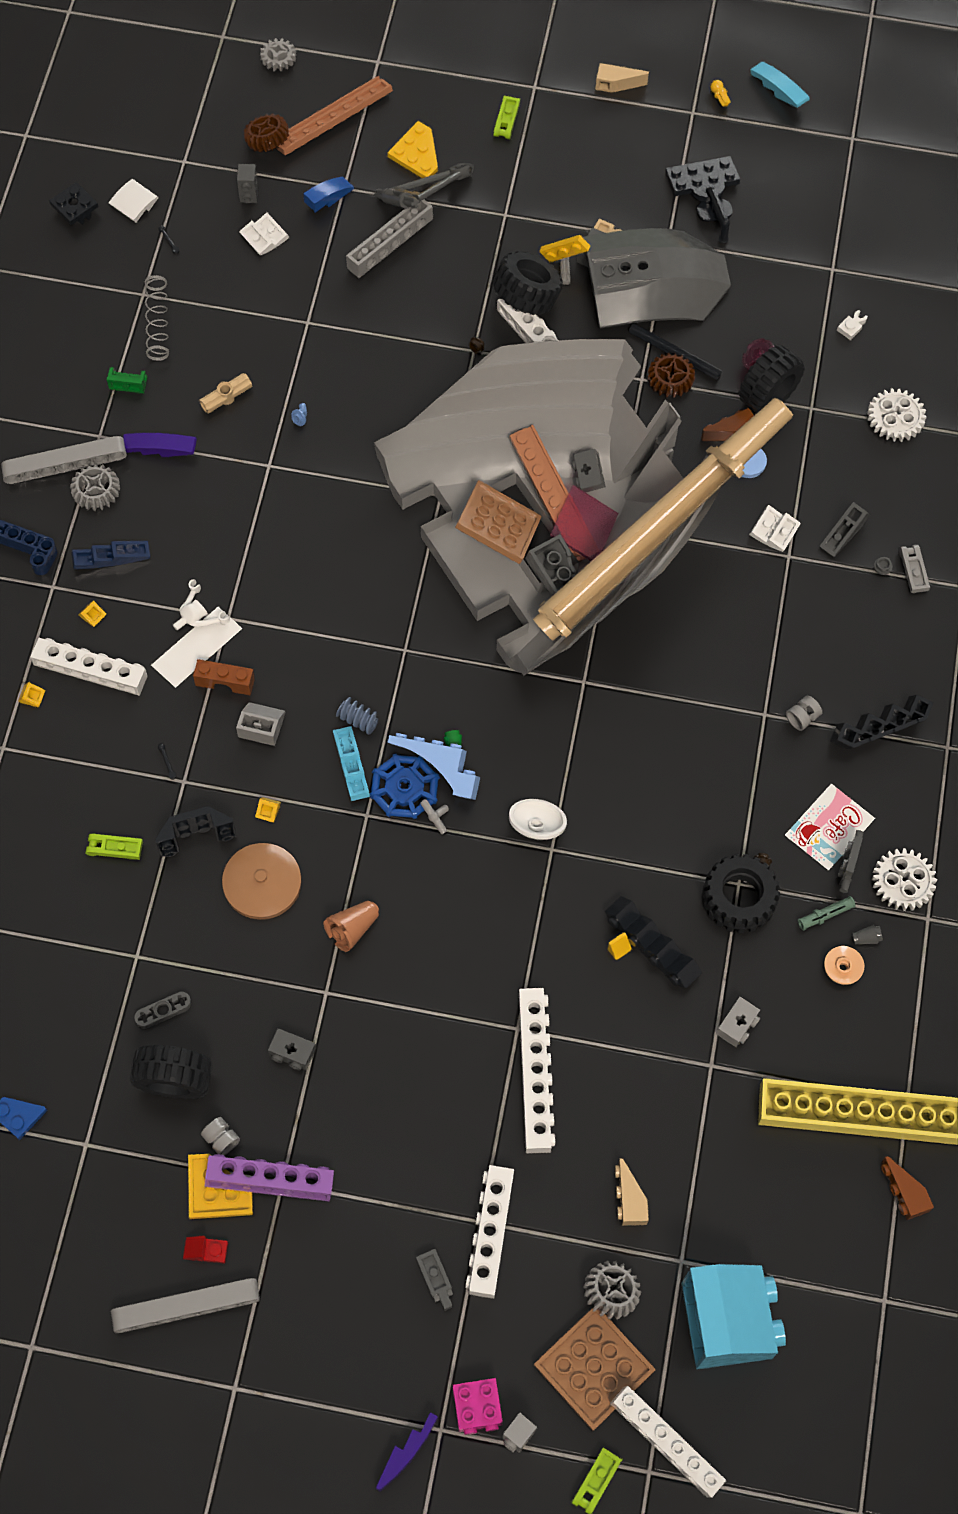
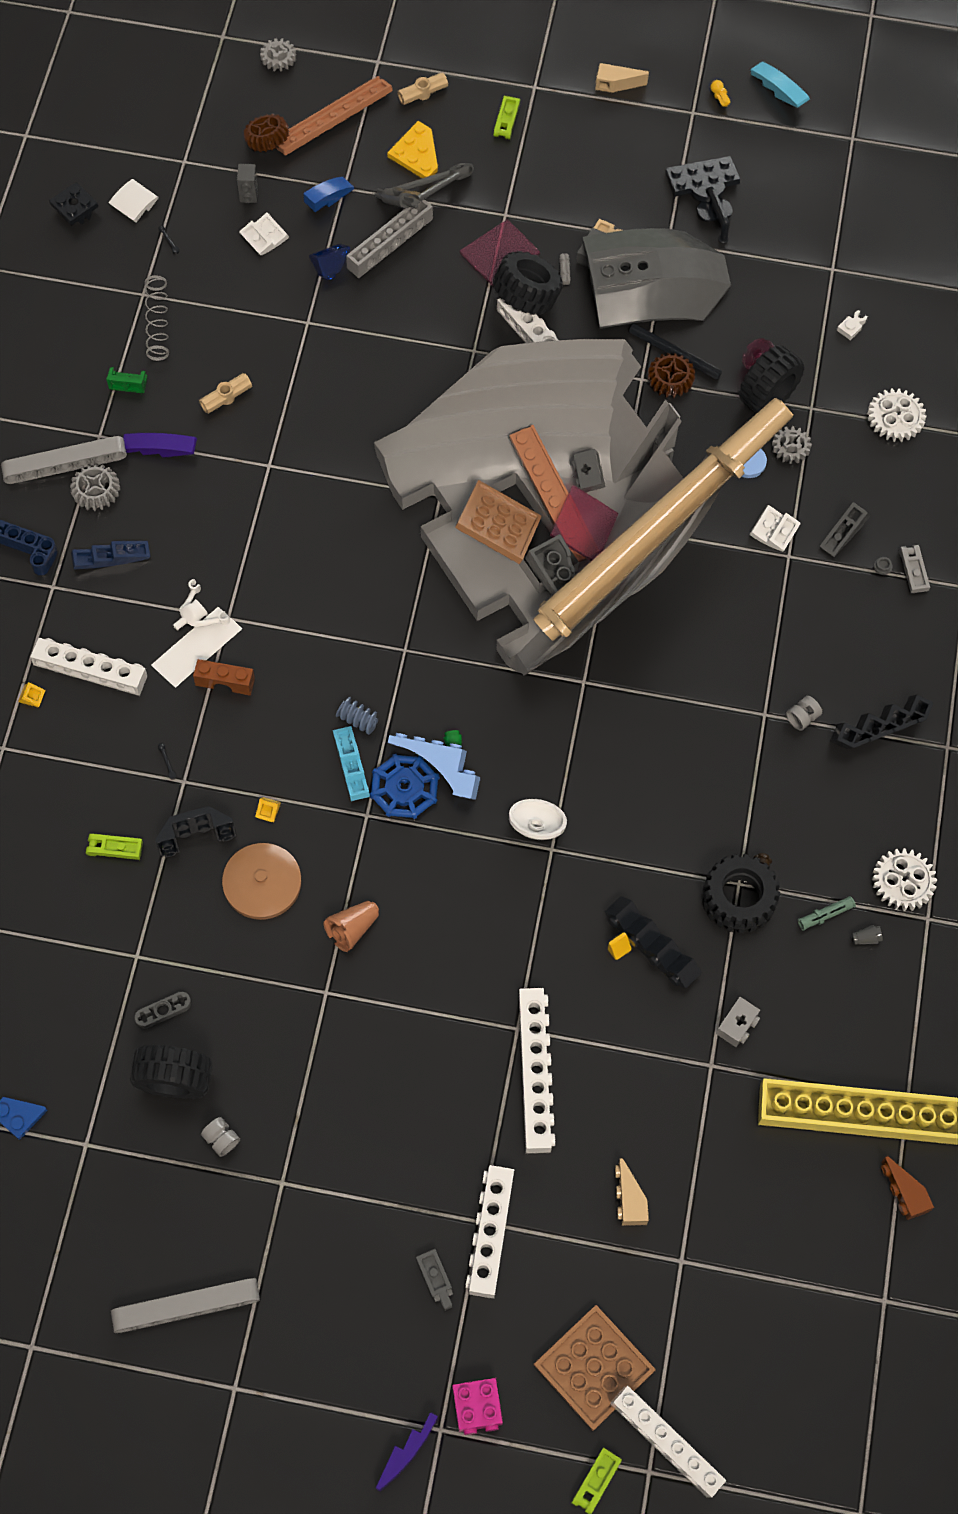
(92, 614): yellow slope -> none
(204, 1249): red slope -> none
(213, 1202): yellow plate -> none
(259, 1184): medium lavender brick -> none
(260, 723): light grey slope -> none
(286, 1041): dark grey brick -> none
(299, 416): medium blue plate -> none
(330, 260): none -> clear blue slope
(422, 88): none -> tan piece
(434, 815): light grey piece -> none
(476, 345): dark brown plate -> none
(488, 250): none -> clear pink piece
(518, 1433): light grey brick -> none
(564, 248): yellow plate -> none
(623, 1301): light grey gear -> none
(726, 426): dark orange slope -> none
(731, 1315): medium azure slope -> none
(791, 445): none -> light grey gear
(829, 826): sticker -> none
(844, 956): light nougat dish -> none
(849, 861): dark grey plate -> none

